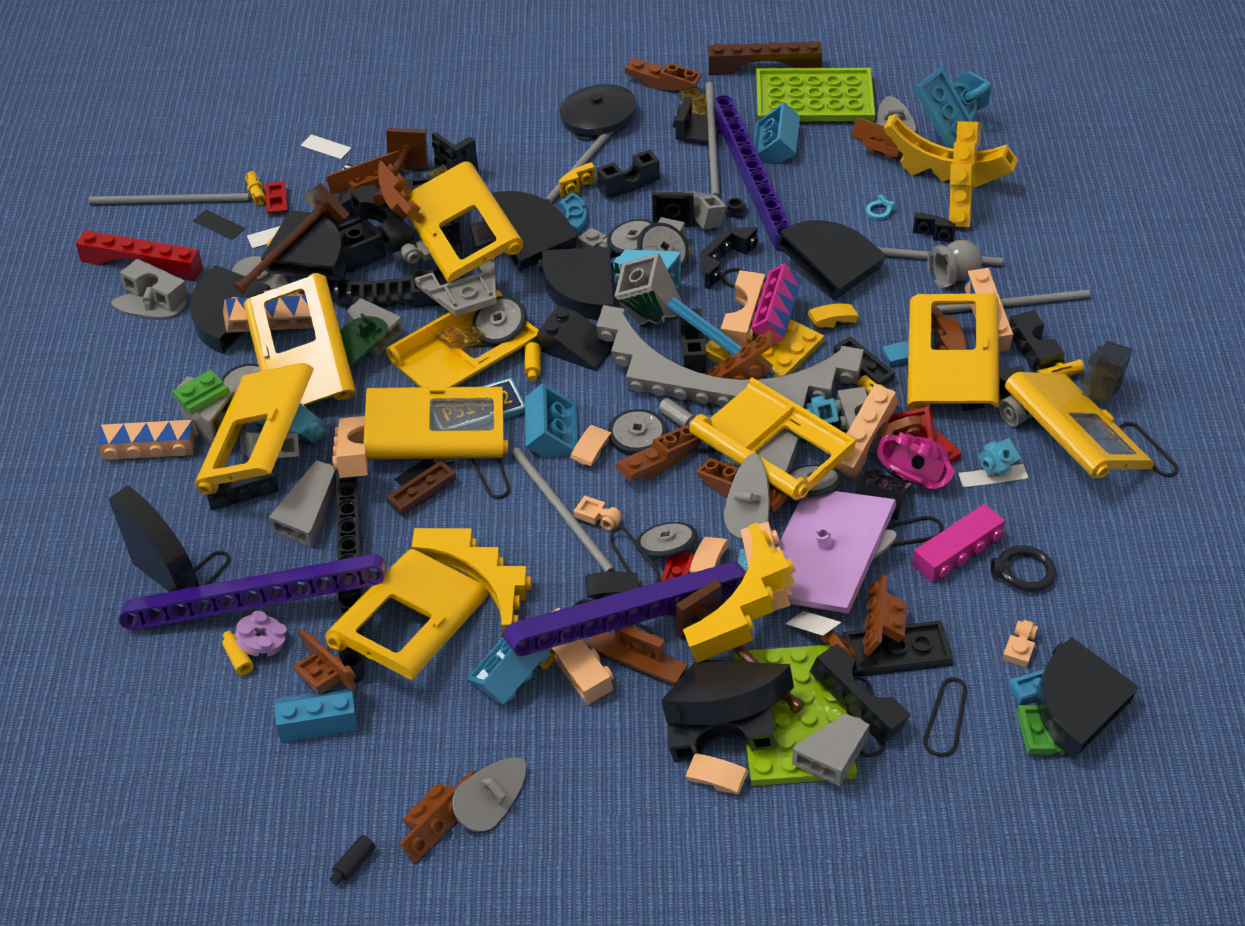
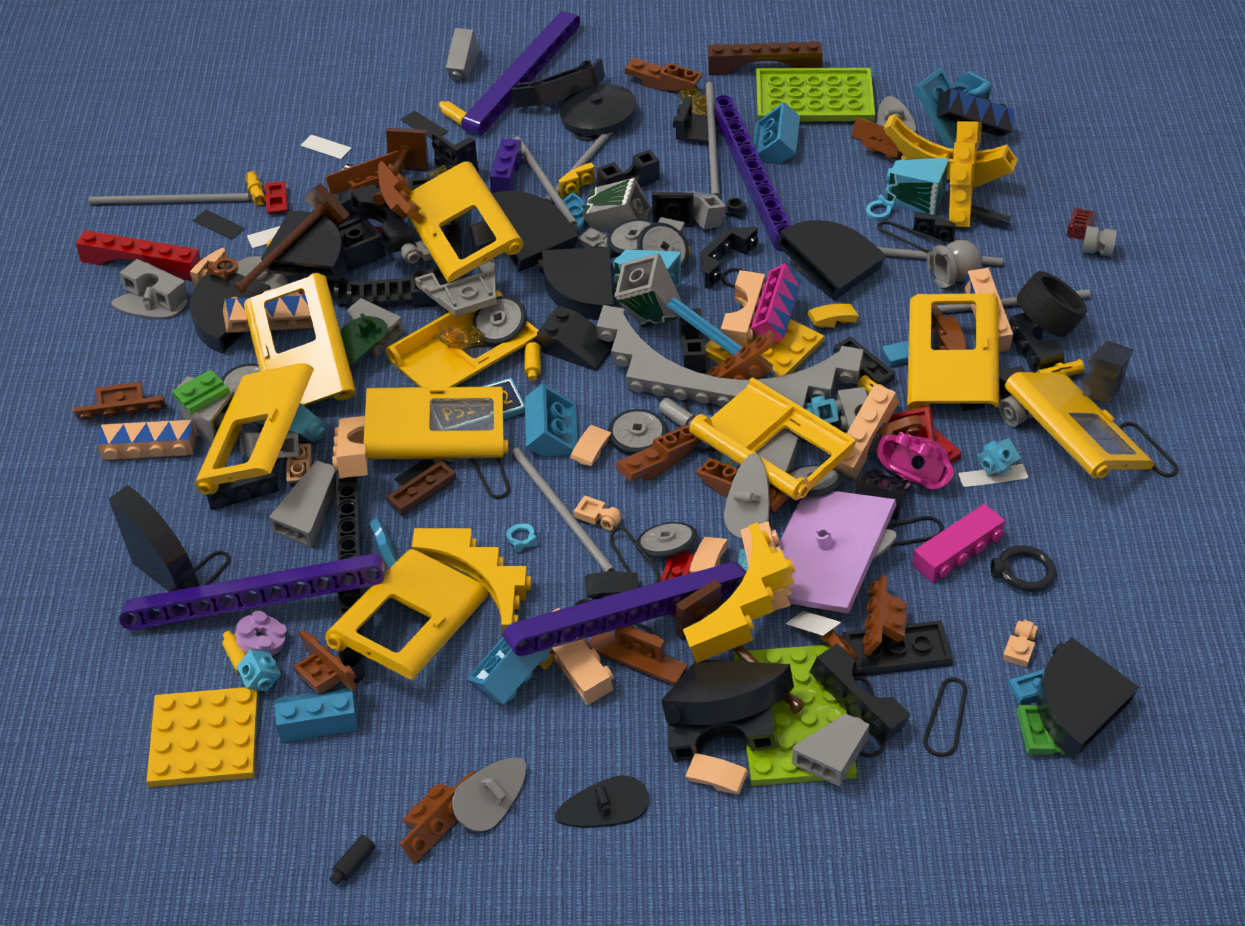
(119, 399): none -> dark orange bracket
(201, 268): none -> light nougat slope
(203, 737): none -> yellow plate
(223, 273): none -> dark orange piece
(258, 670): none -> medium azure brick
(299, 465): none -> light nougat slope
(384, 542): none -> dark azure tile
(420, 122): none -> black sticker
(452, 111): none -> yellow cylinder
(462, 54): none -> light grey slope
(505, 164): none -> dark purple arch
(520, 545): none -> medium azure piece
(522, 70): none -> dark purple beam
(546, 183): none -> light grey piece
(559, 85): none -> black piece
(605, 804): none -> black shield
(616, 204): none -> light grey slope
(910, 230): none -> black piece
(918, 184): none -> medium azure slope
(965, 107): none -> black brick
(990, 216): none -> black axle
(1051, 304): none -> black tyre
(1079, 221): none -> clear red slope
(1099, 241): none -> light grey wheel

